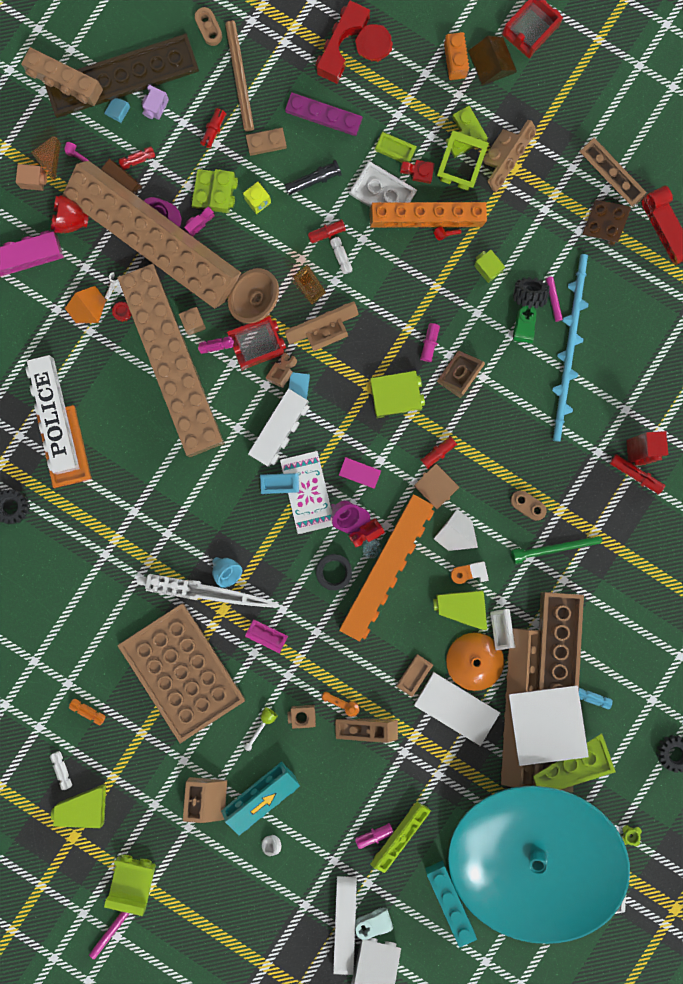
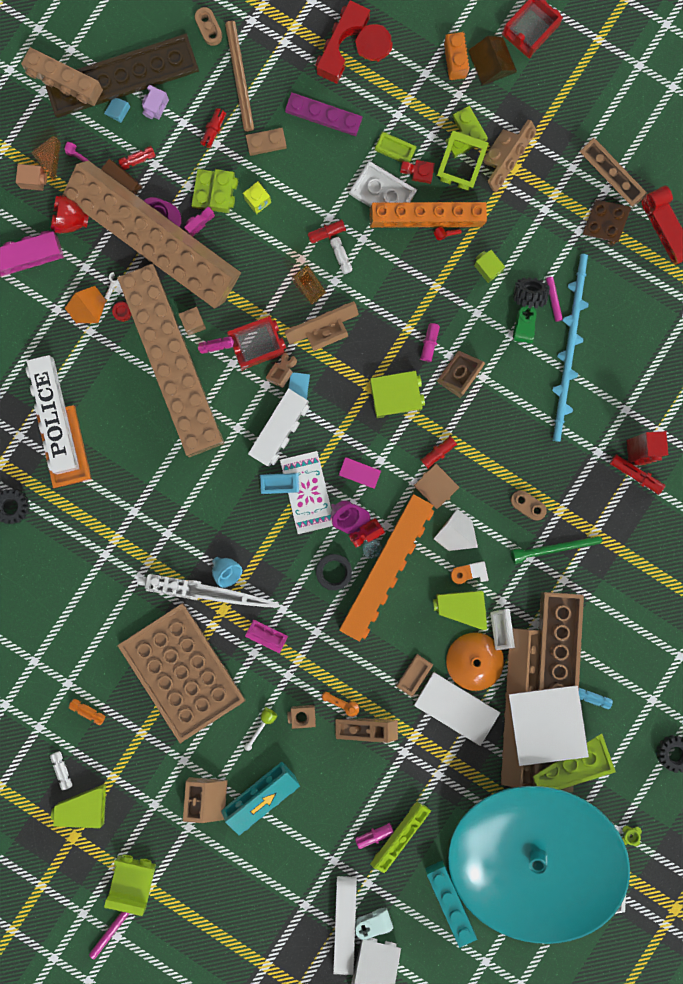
(253, 295): medium nougat dish -> none
(271, 845): white tile -> none
(321, 175): black pin -> none

